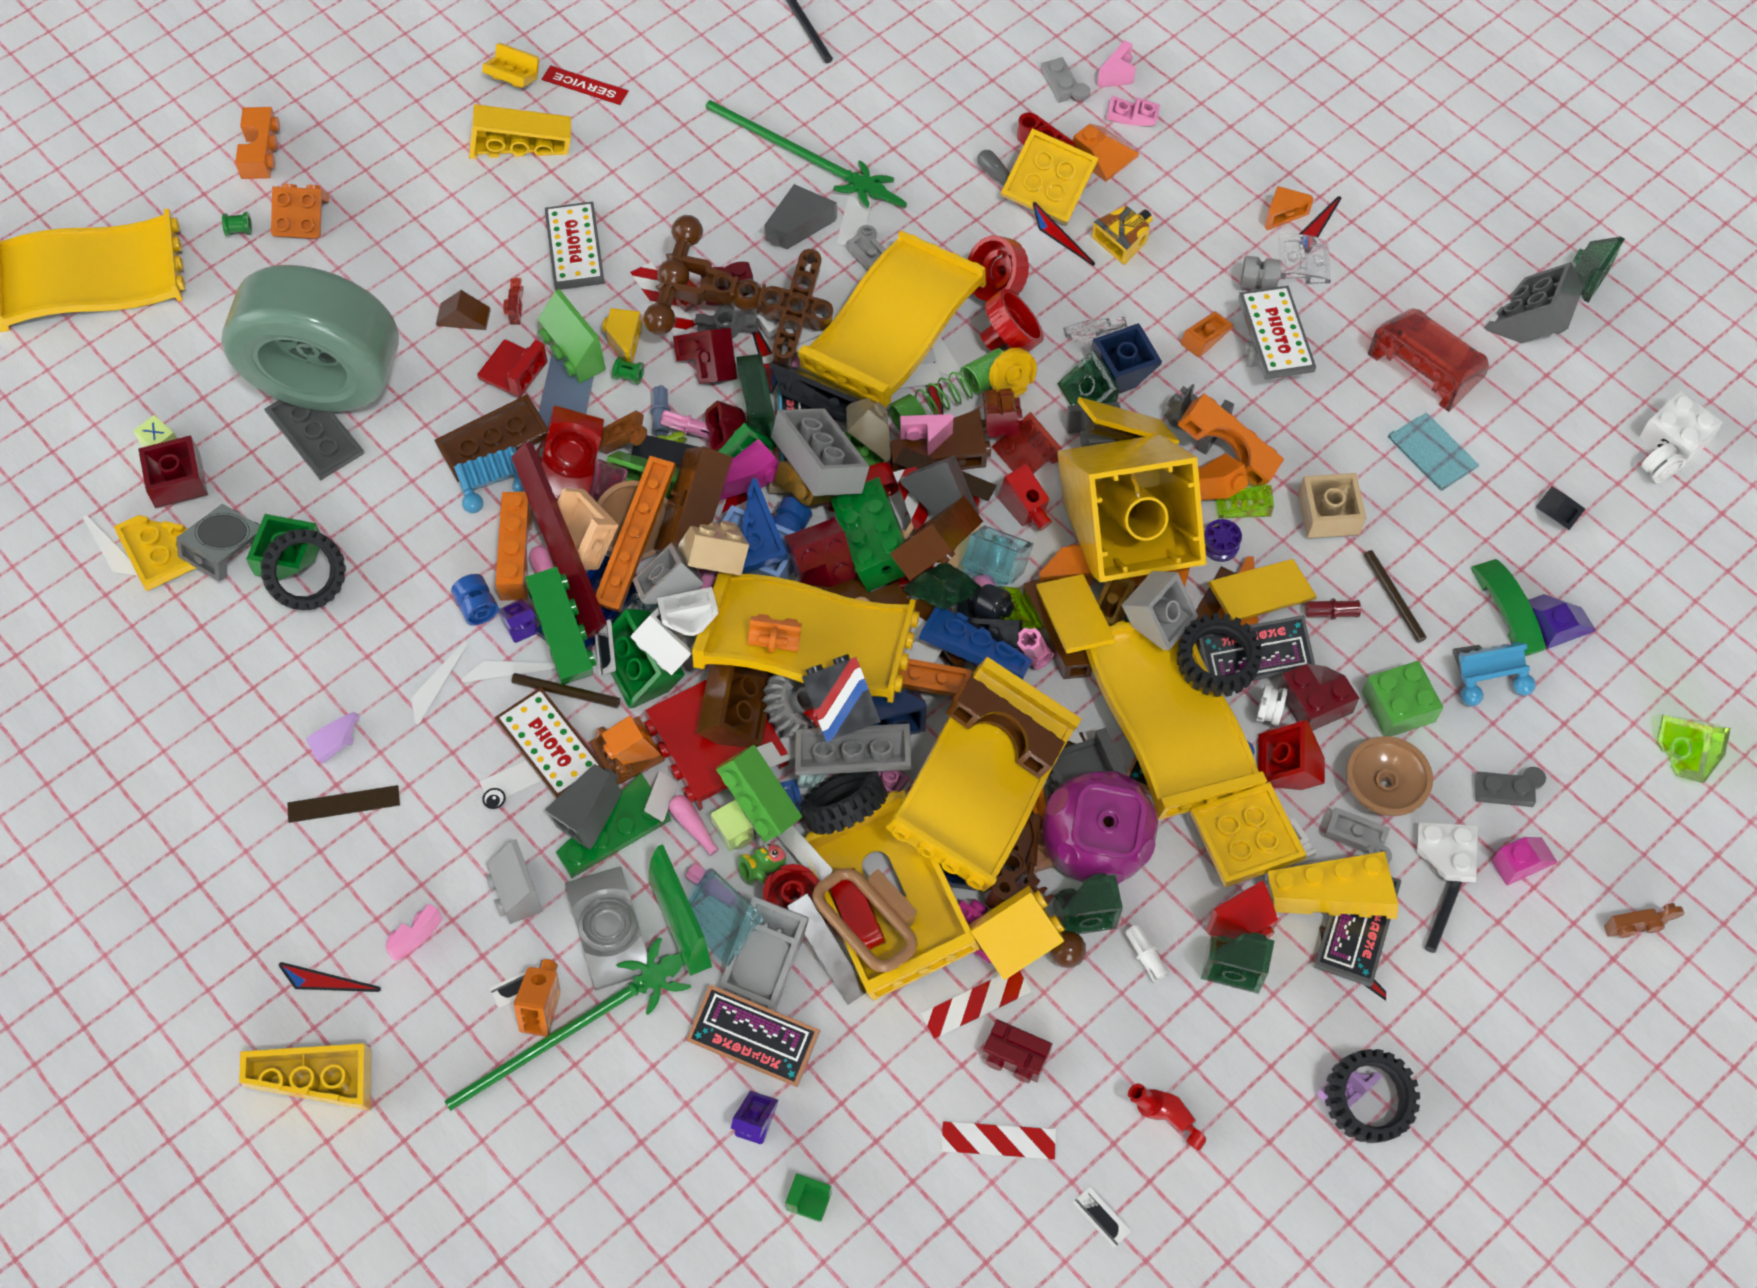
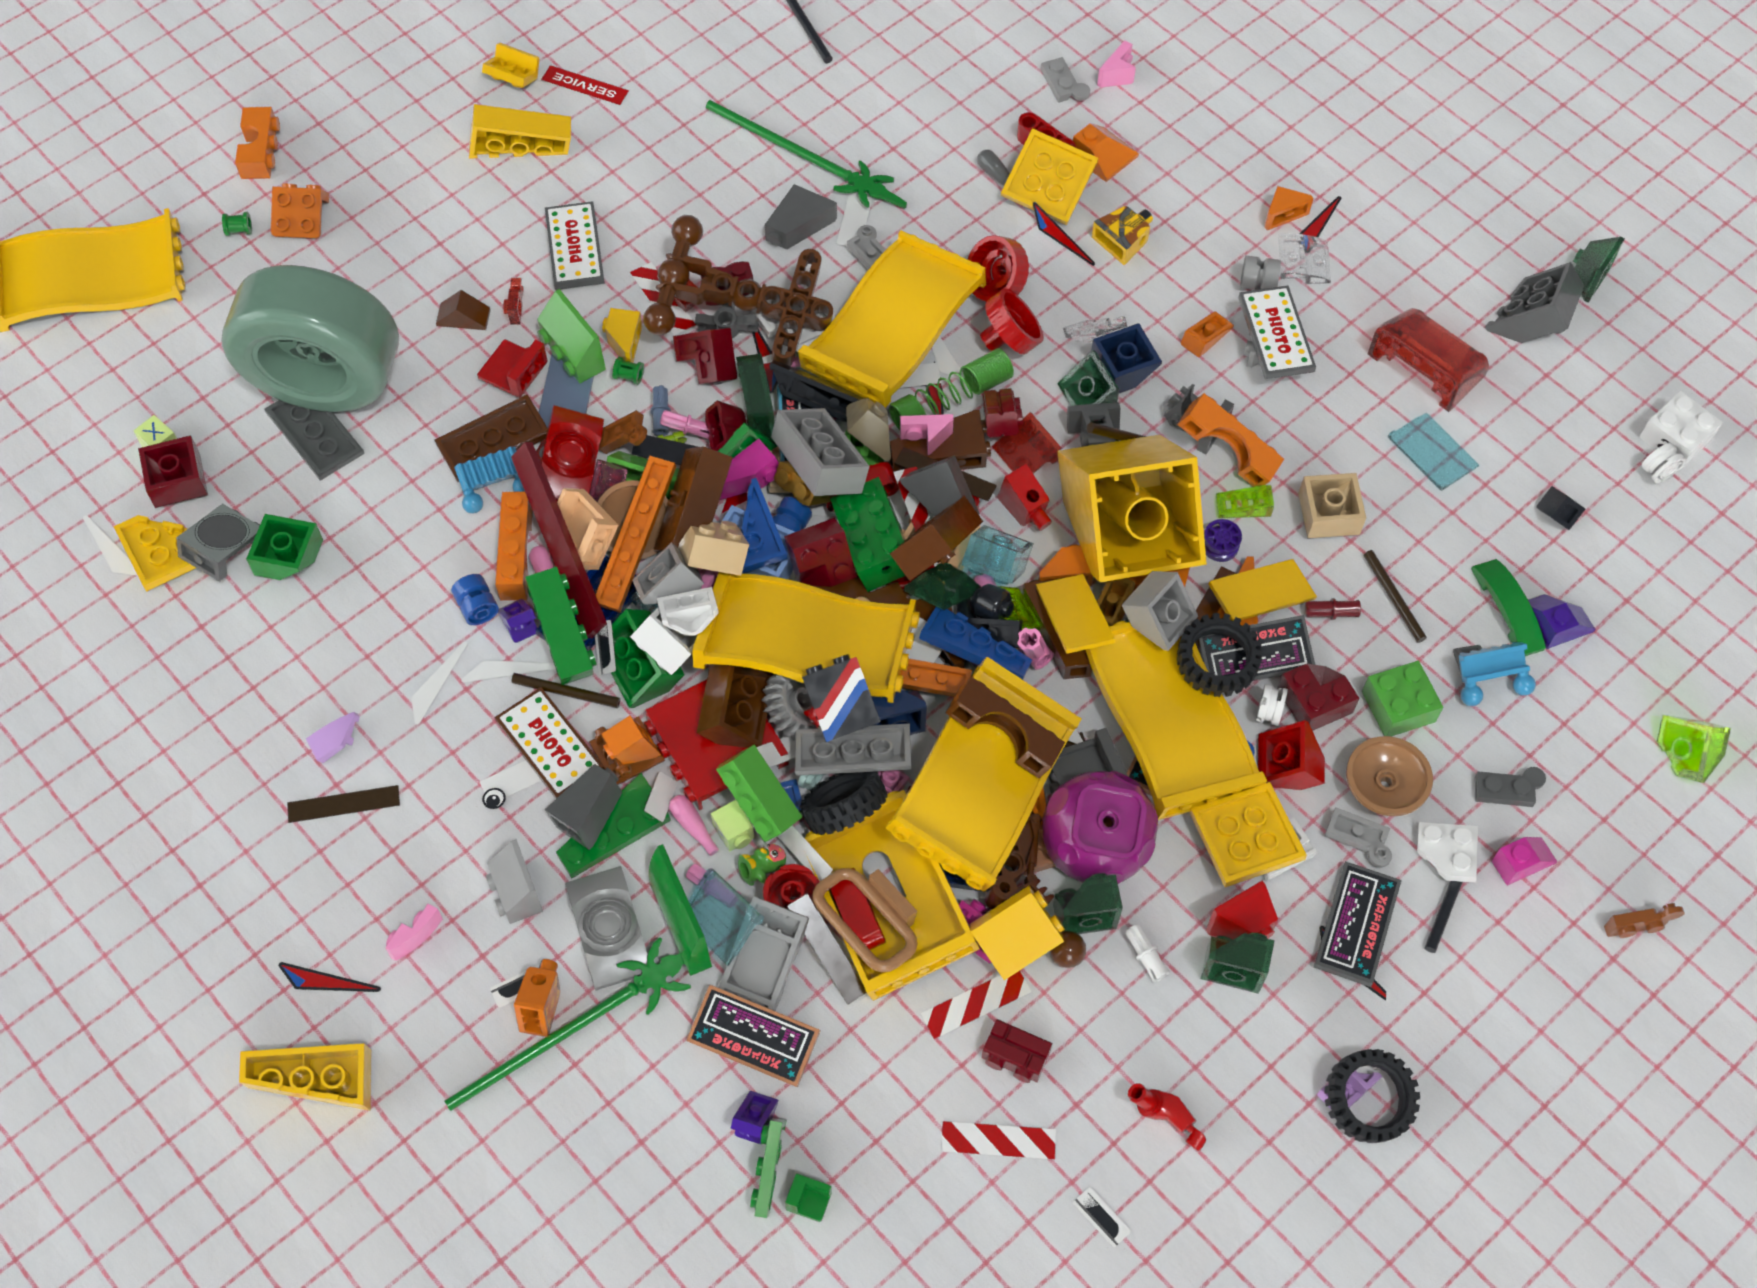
(313, 601): black tyre -> none
(762, 1197): none -> wing
(774, 633): orange hips -> none
(1013, 370): yellow tile -> none
(1126, 420): yellow piece -> none
(1138, 113): bright pink slope -> none
(1222, 478): orange slope -> none
(1336, 887): yellow wedge -> none

